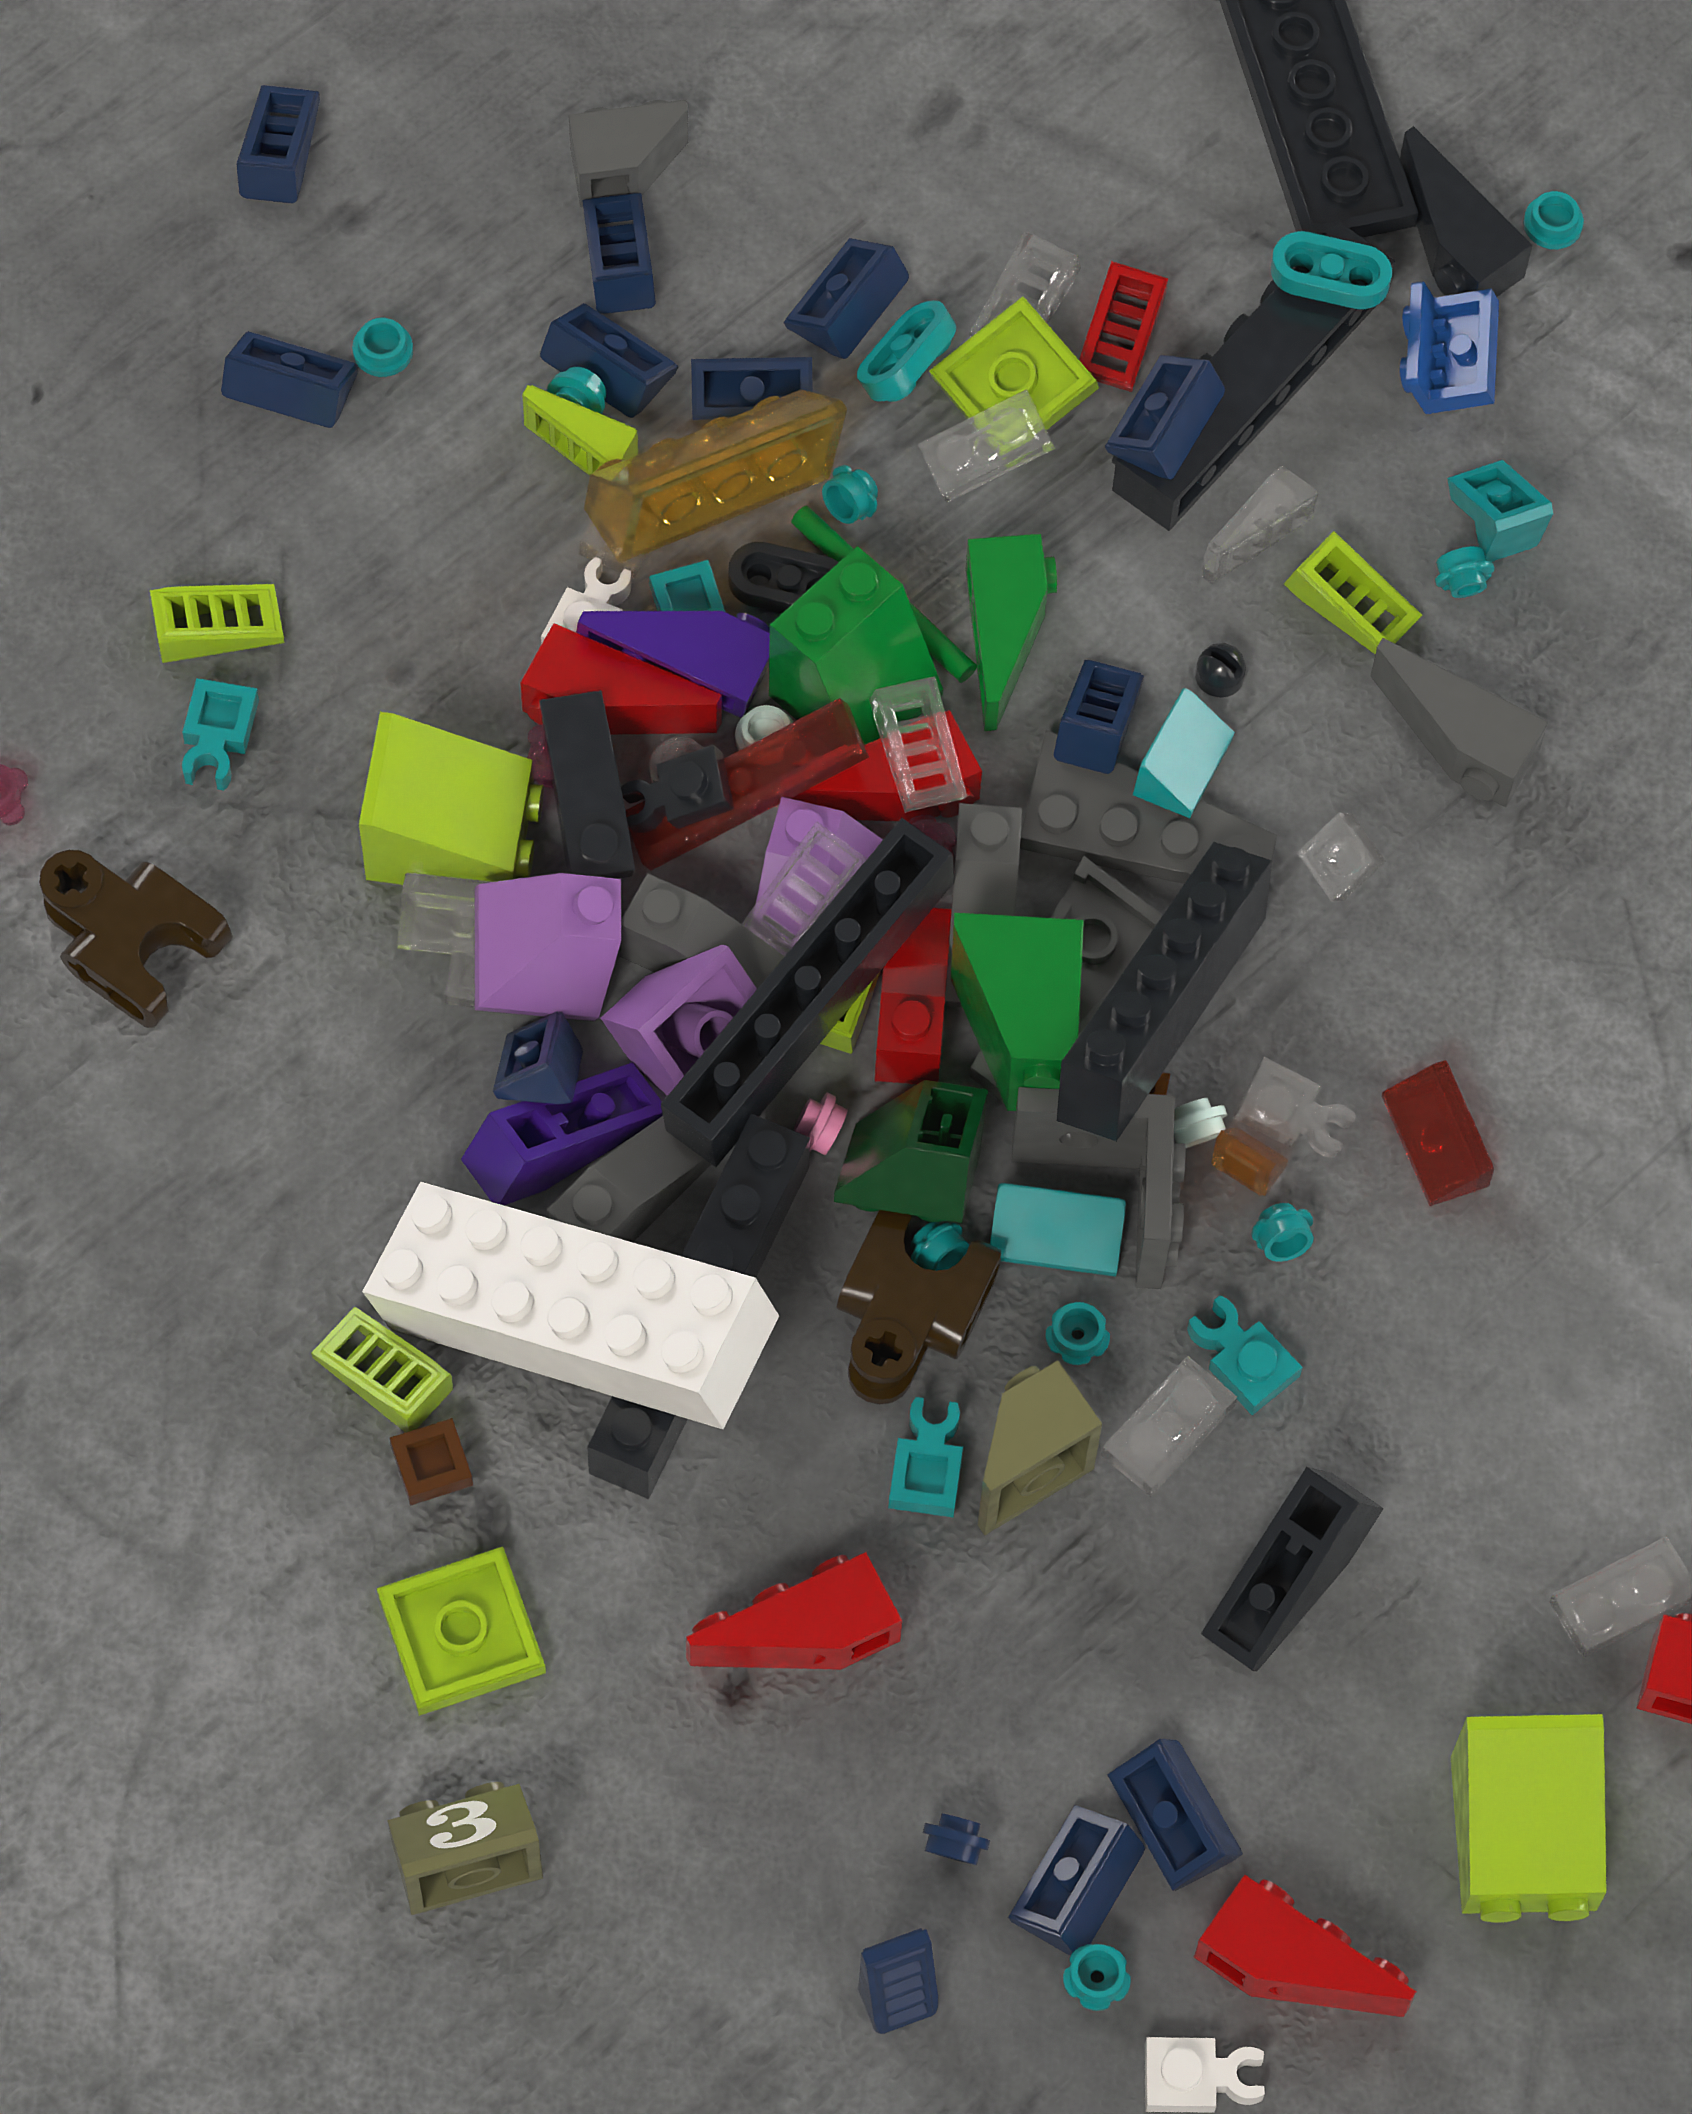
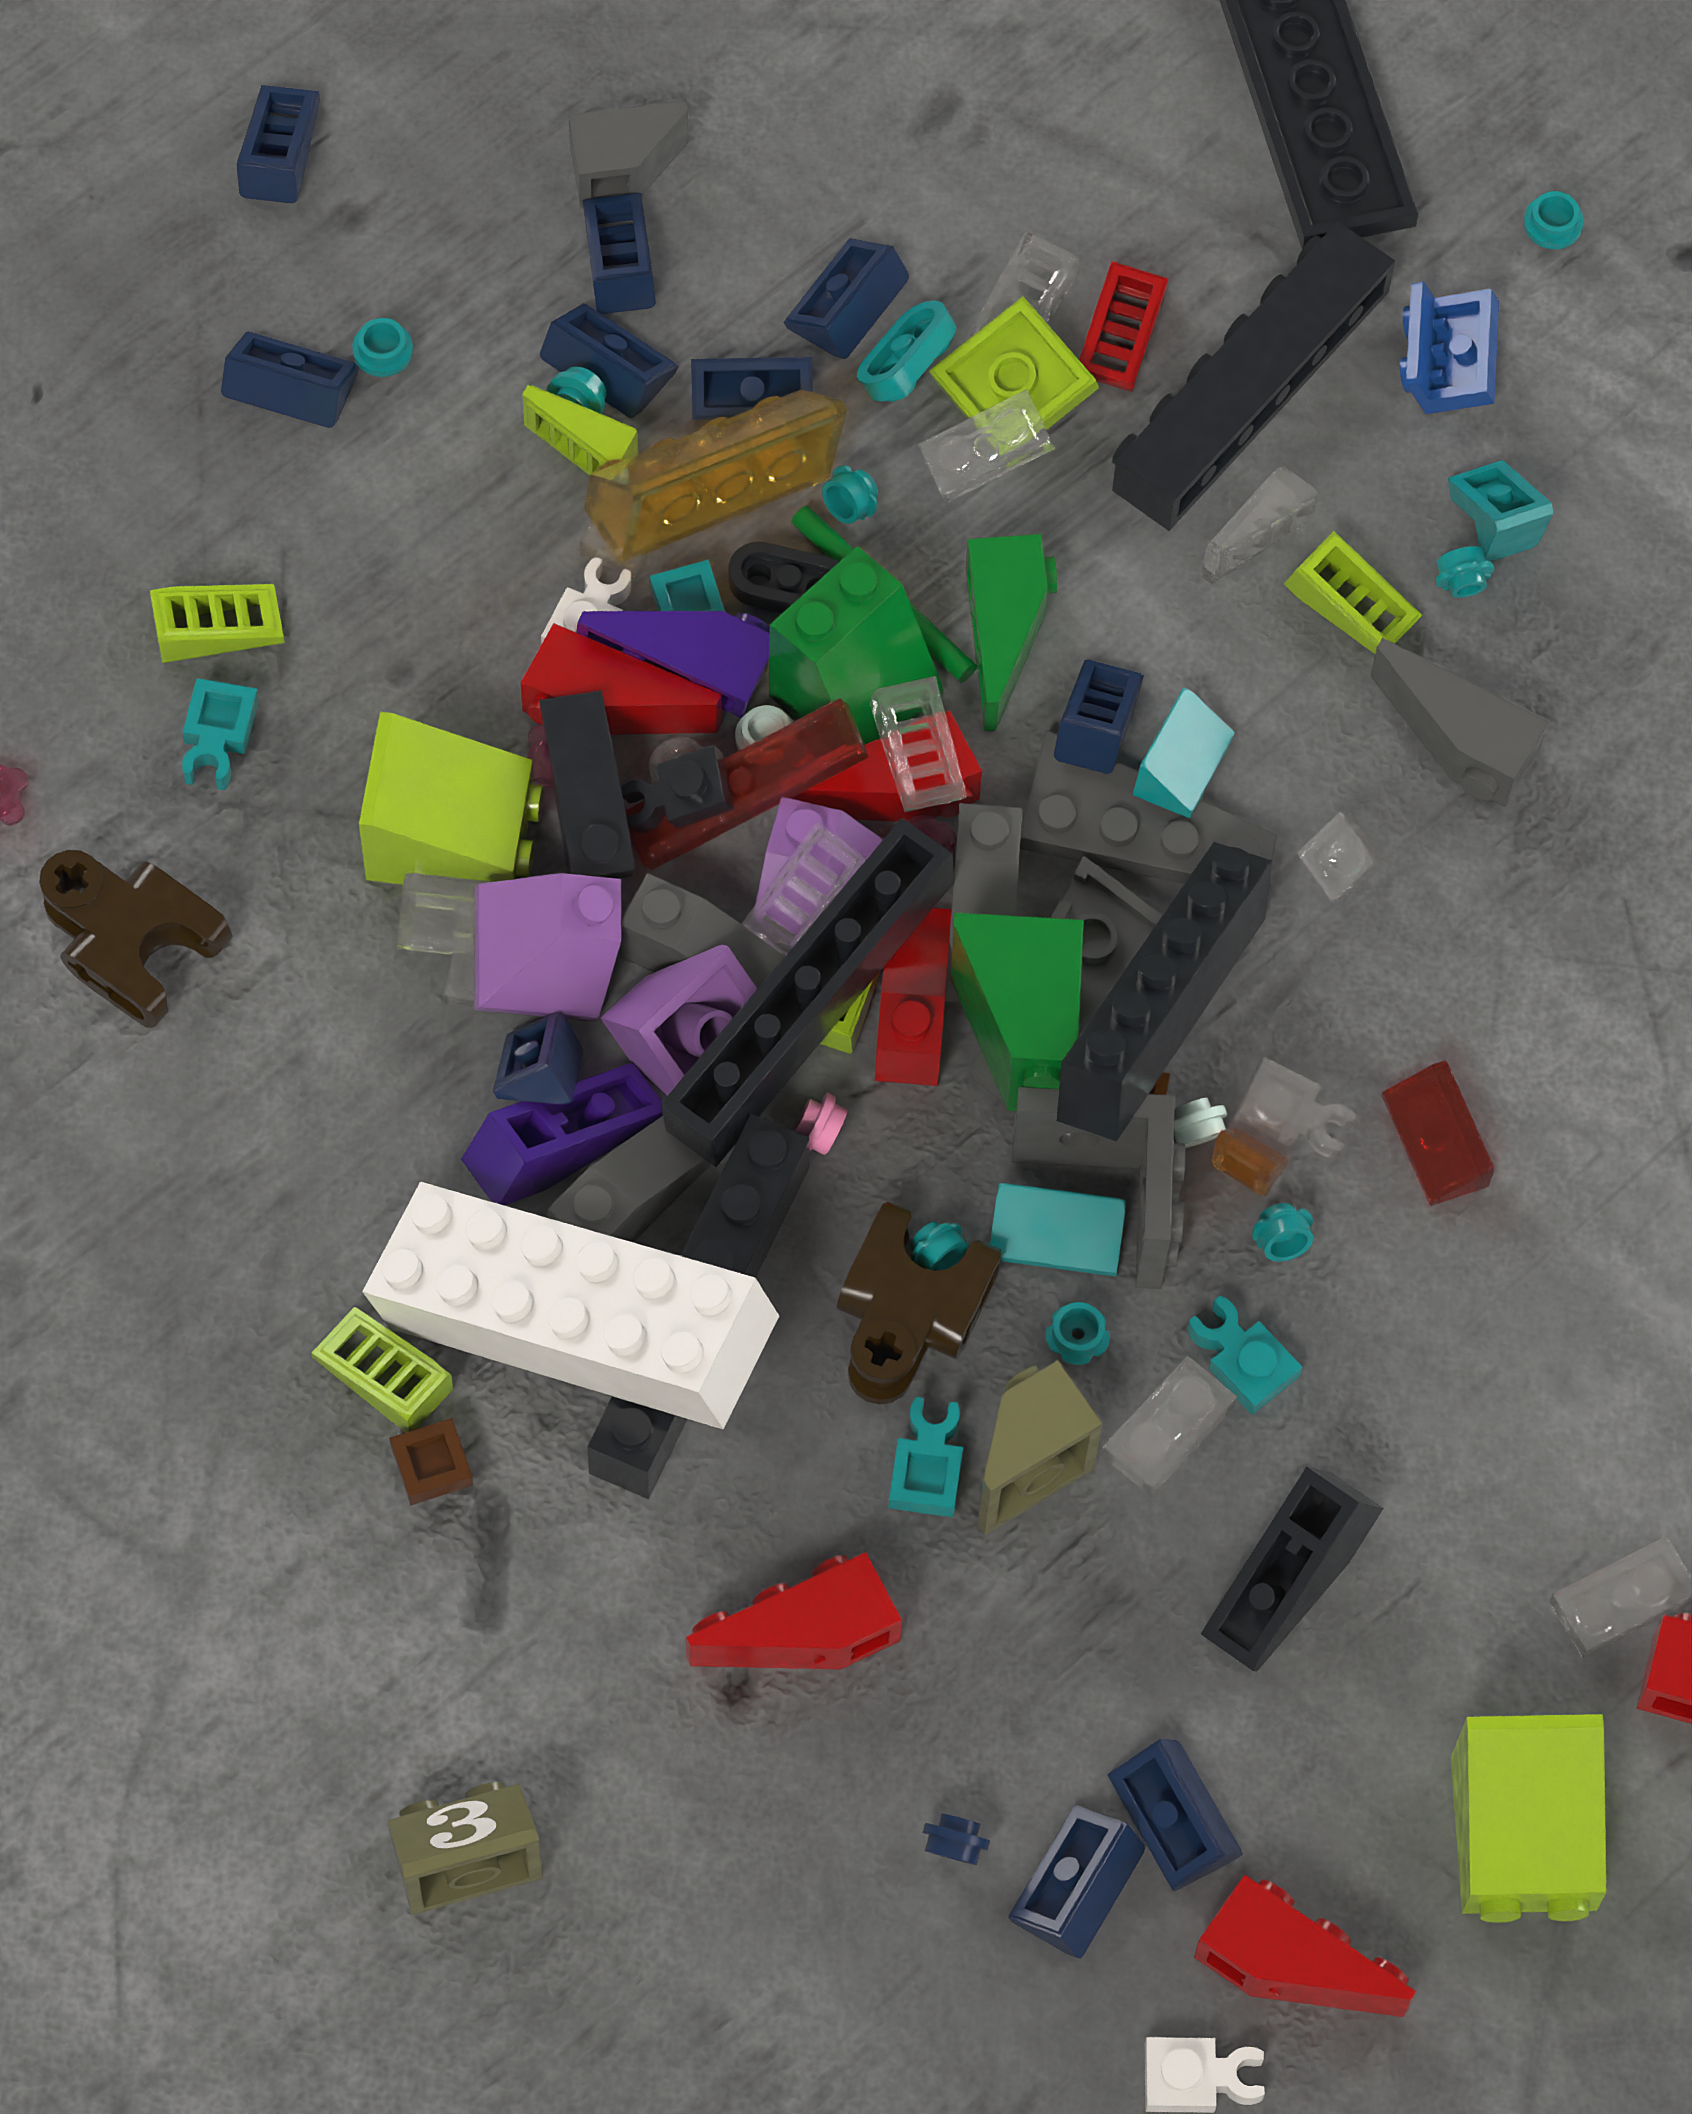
(461, 1630): lime tile -> none
(899, 1981): dark blue slope -> none
(916, 1153): dark green slope -> none
(1104, 1960): teal plate -> none
(1167, 415): dark blue slope -> none
(1217, 677): black hinge -> none
(1332, 268): teal plate -> none
(1460, 230): black slope -> none

